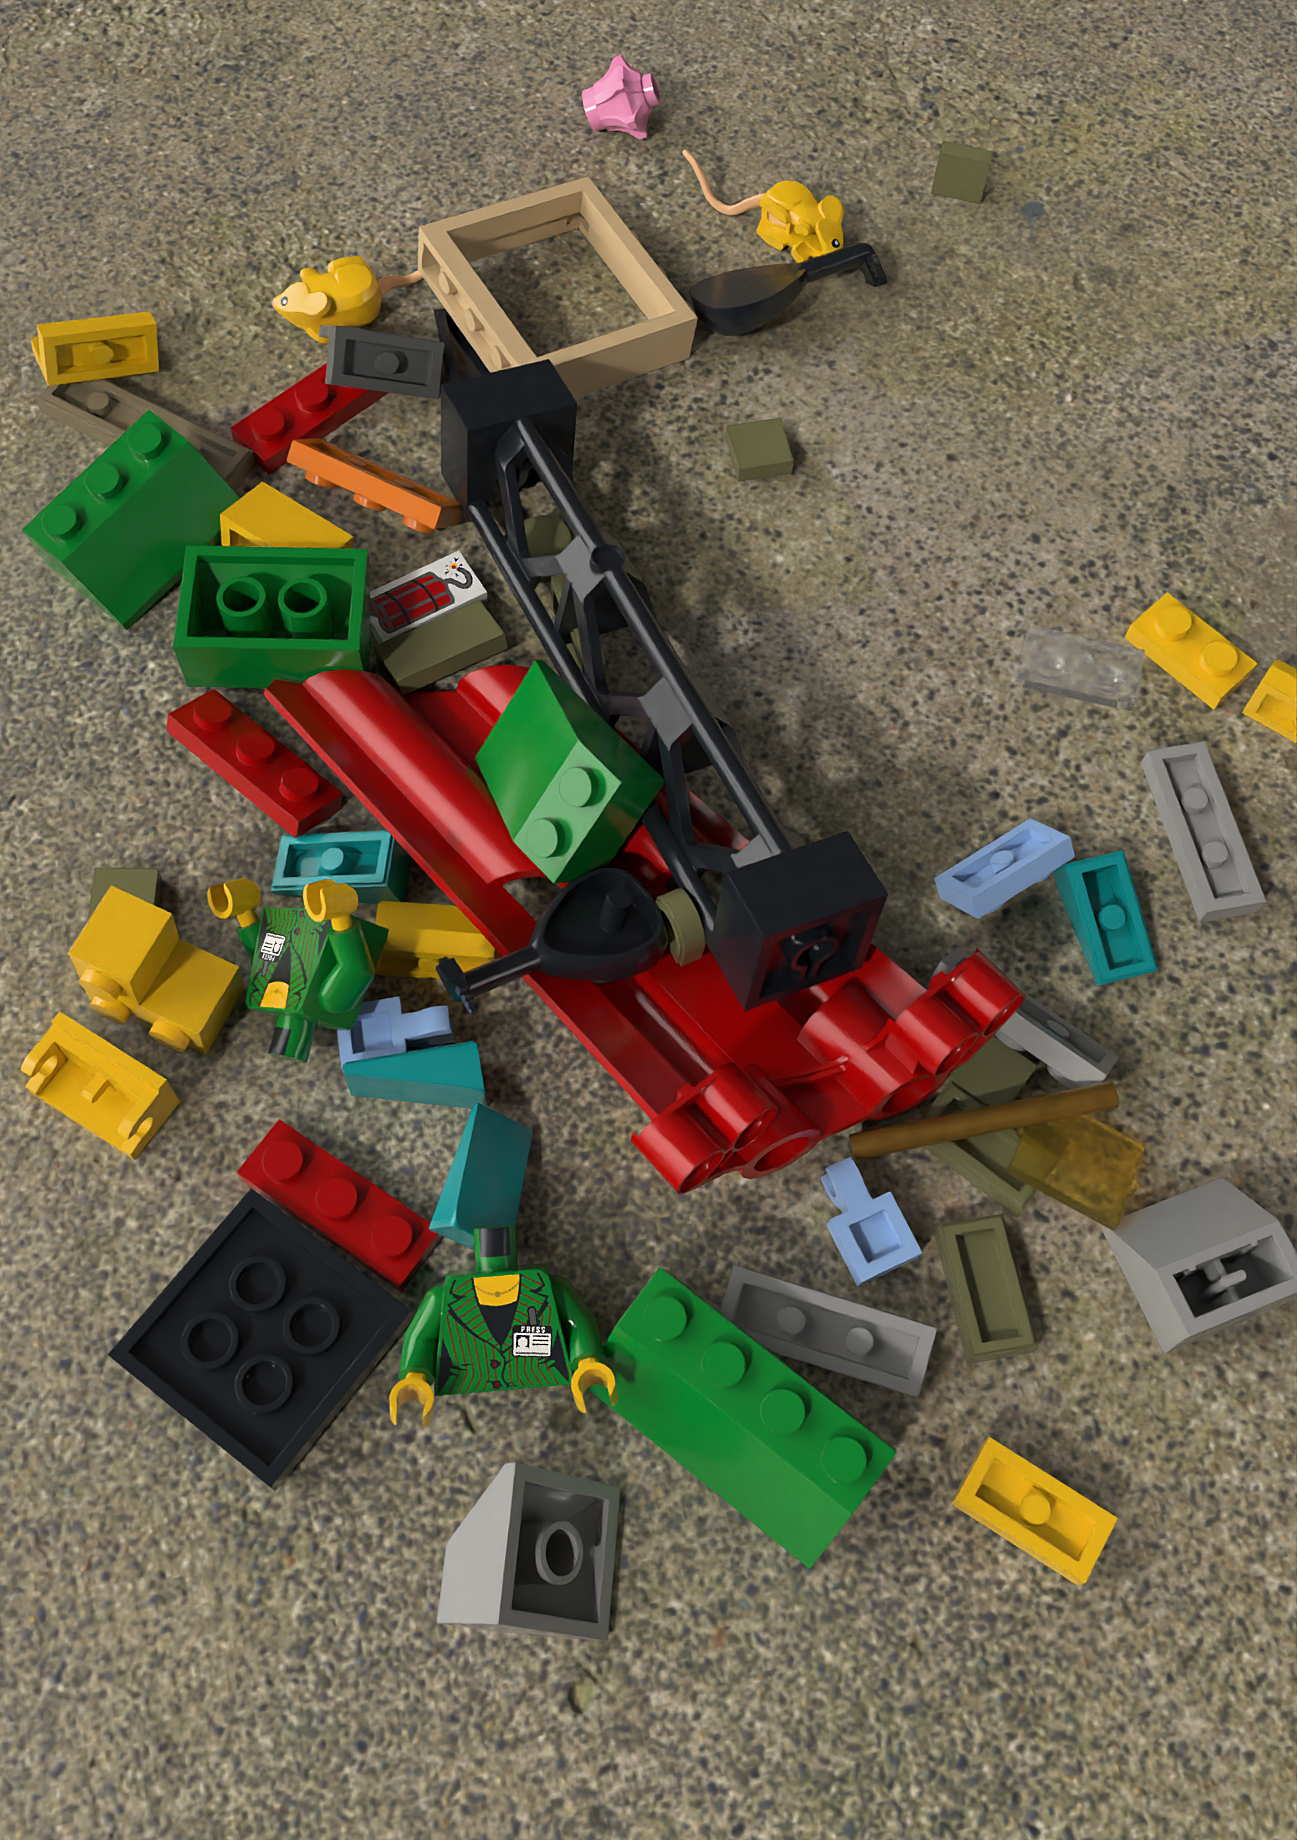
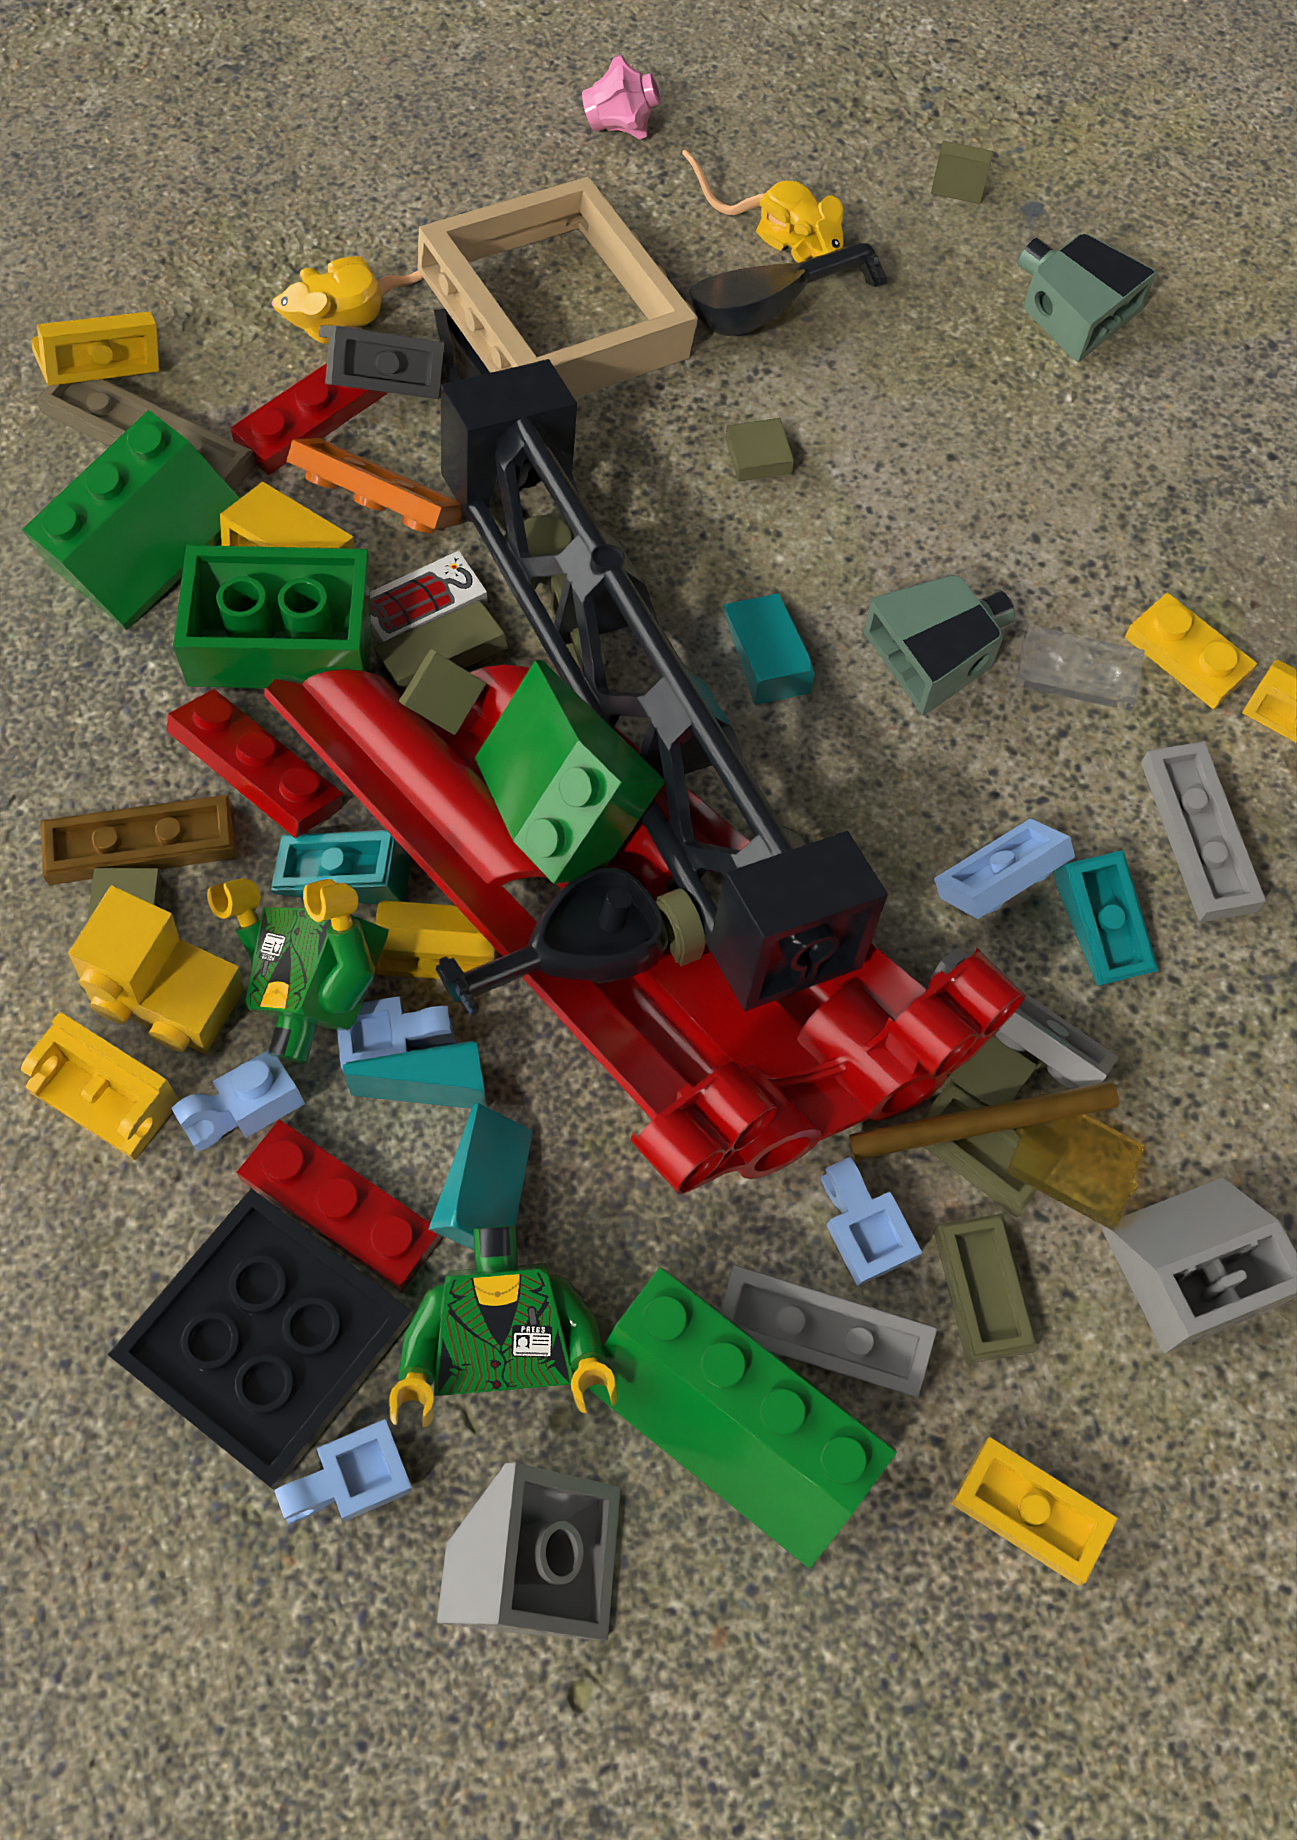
(138, 838): none -> pearl gold tile
(247, 1098): none -> light blue plate
(357, 1474): none -> light blue plate
(442, 692): none -> olive tile
(769, 649): none -> teal slope
(937, 636): none -> sand green torso
(1083, 291): none -> sand green torso

